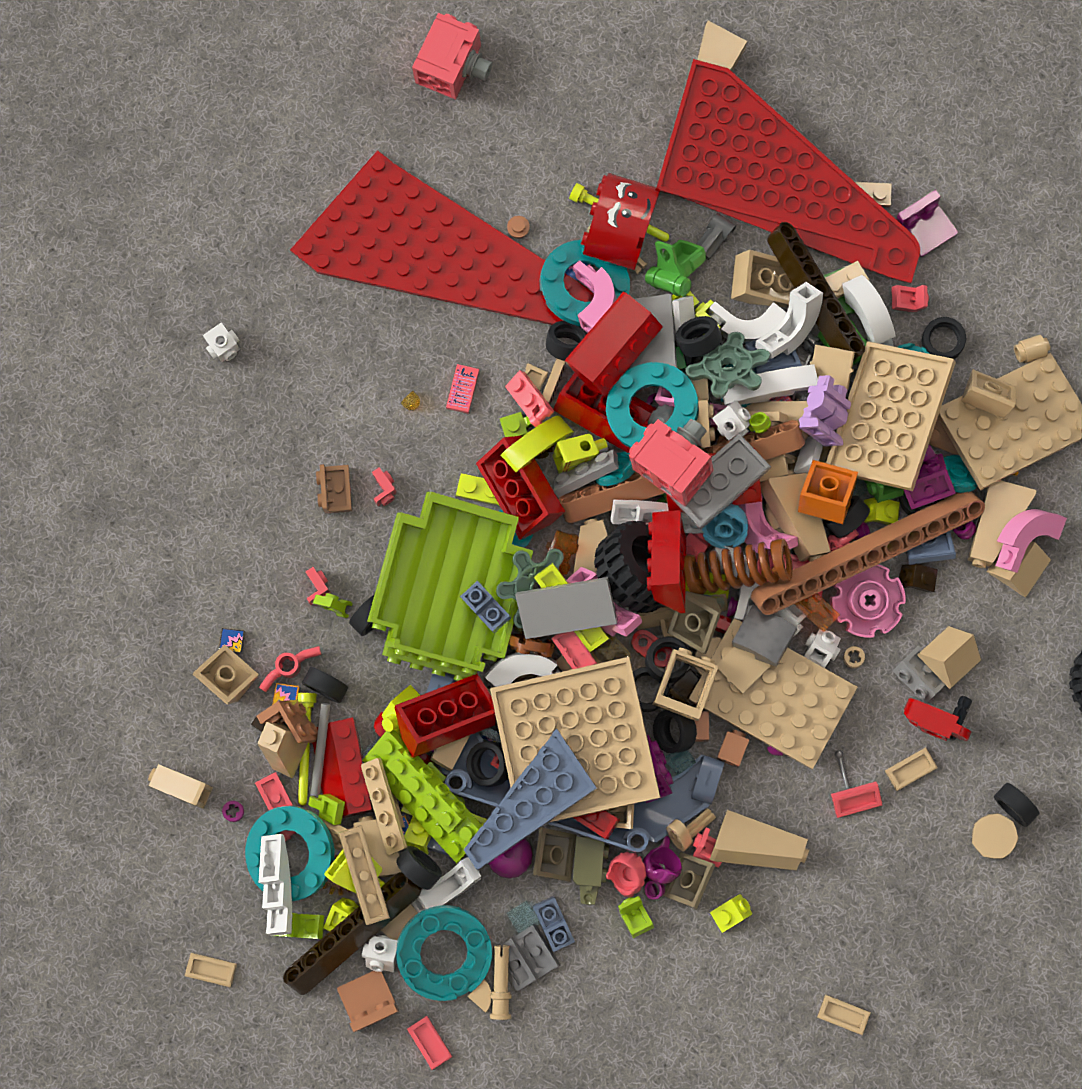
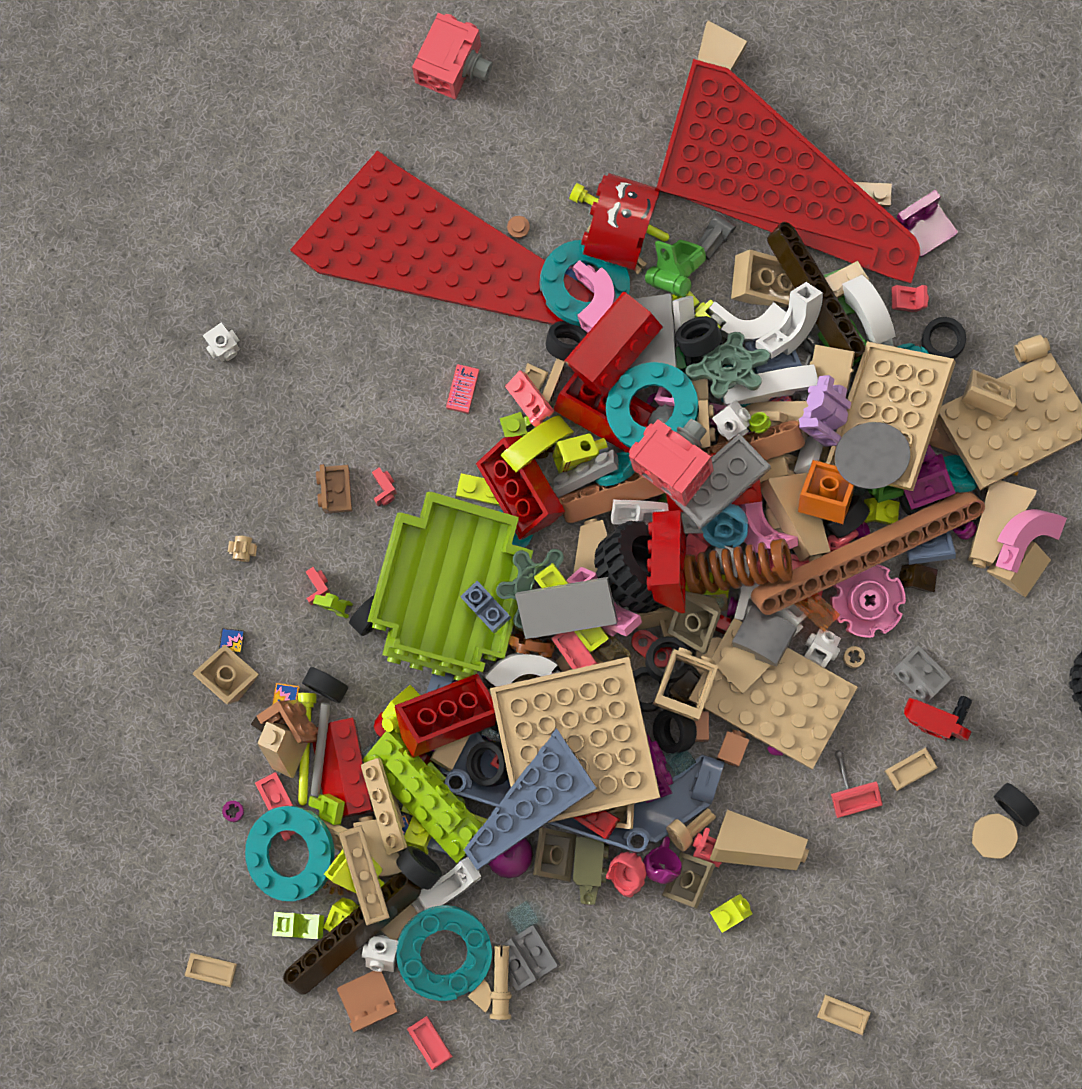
(180, 786): tan slope -> none
(242, 548): none -> tan gear
(275, 877): white slope -> none
(298, 658): coral piece -> none
(411, 401): clear yellow hinge -> none
(553, 924): sand blue slope -> none
(567, 545): clear orange hips -> none
(635, 916): lime bracket -> none
(651, 891): magenta hinge -> none
(872, 455): none -> flat silver sticker
(951, 655): tan slope -> none

